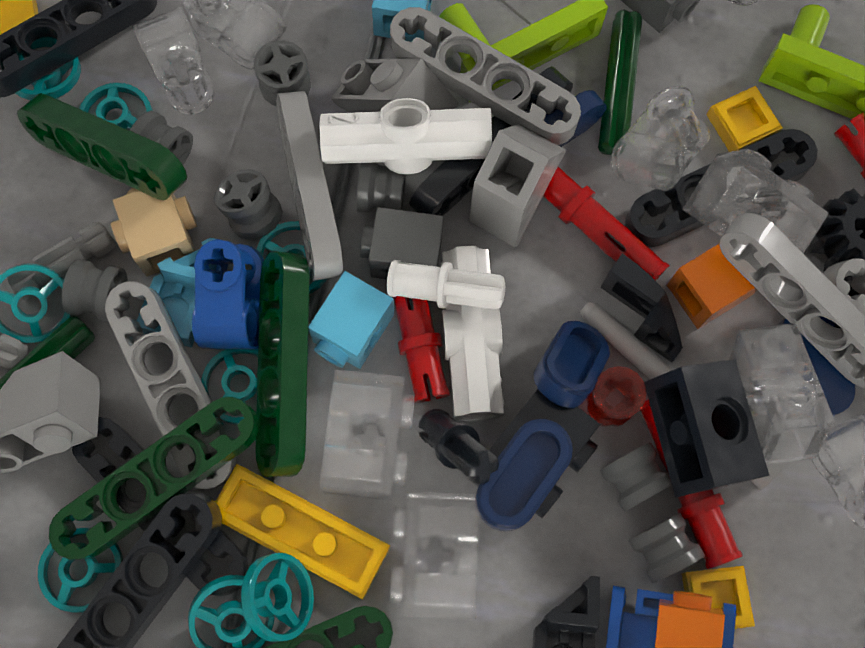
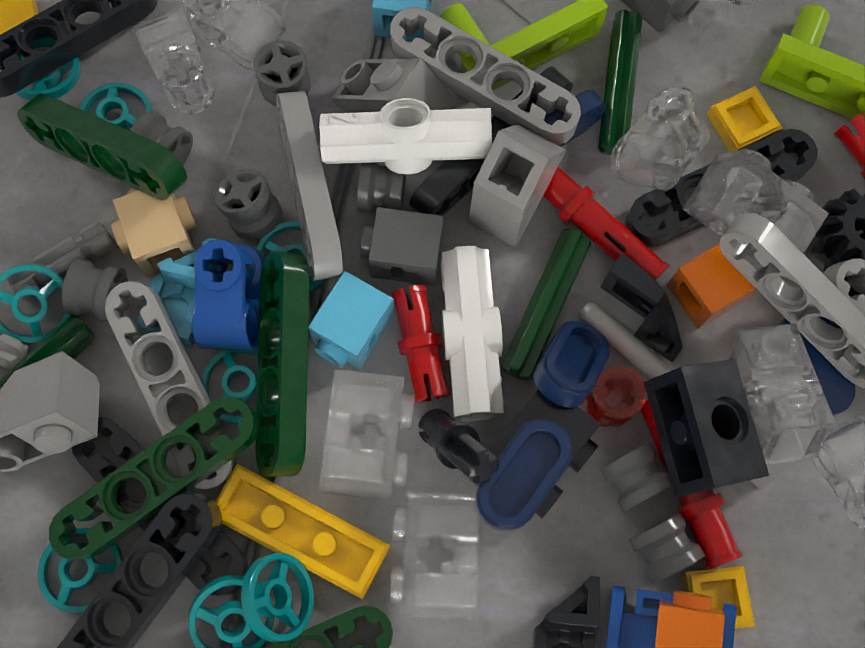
(445, 285): white axle -> none
(546, 304): none -> dark green axle

